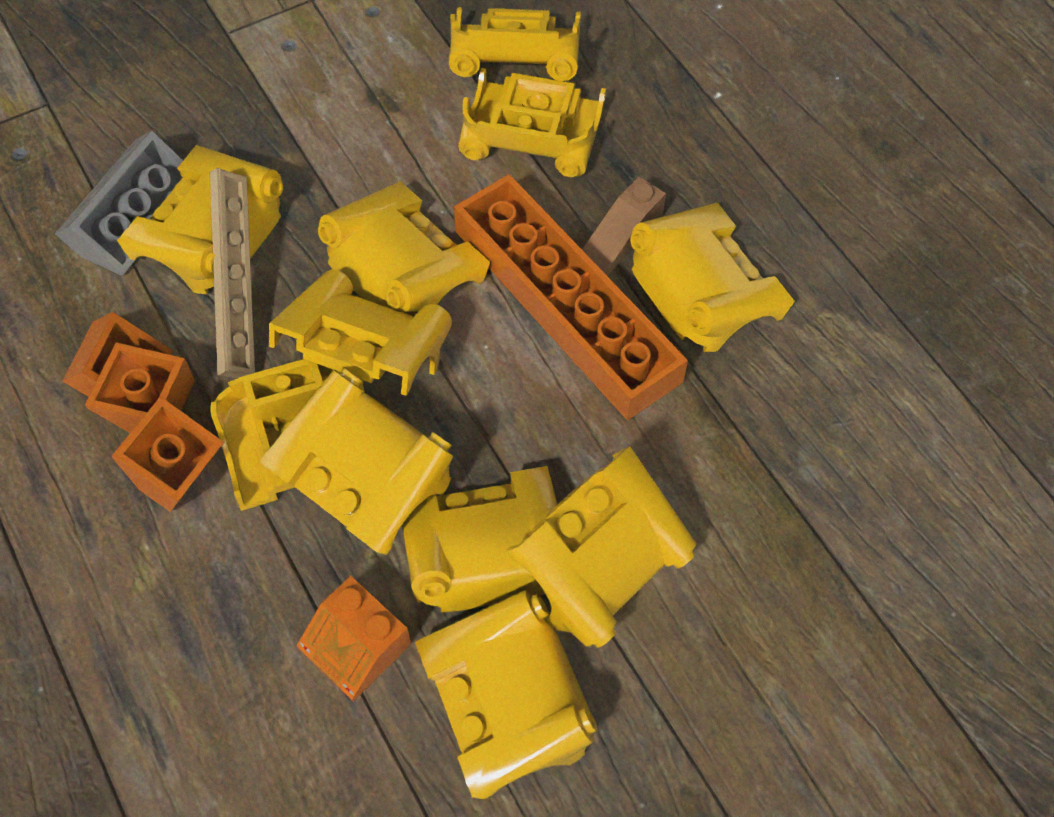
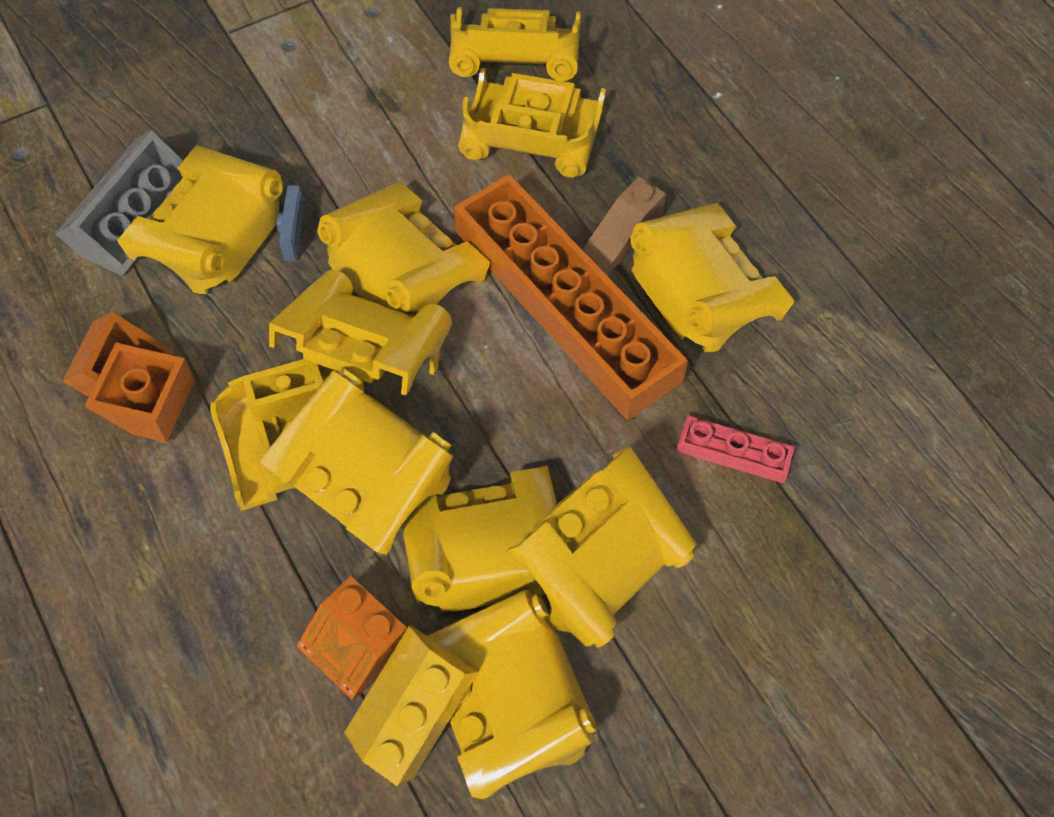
(166, 453): orange slope -> none
(232, 274): tan tile -> none
(291, 222): none -> sand blue plate
(409, 706): none -> yellow slope
(754, 456): none -> coral tile

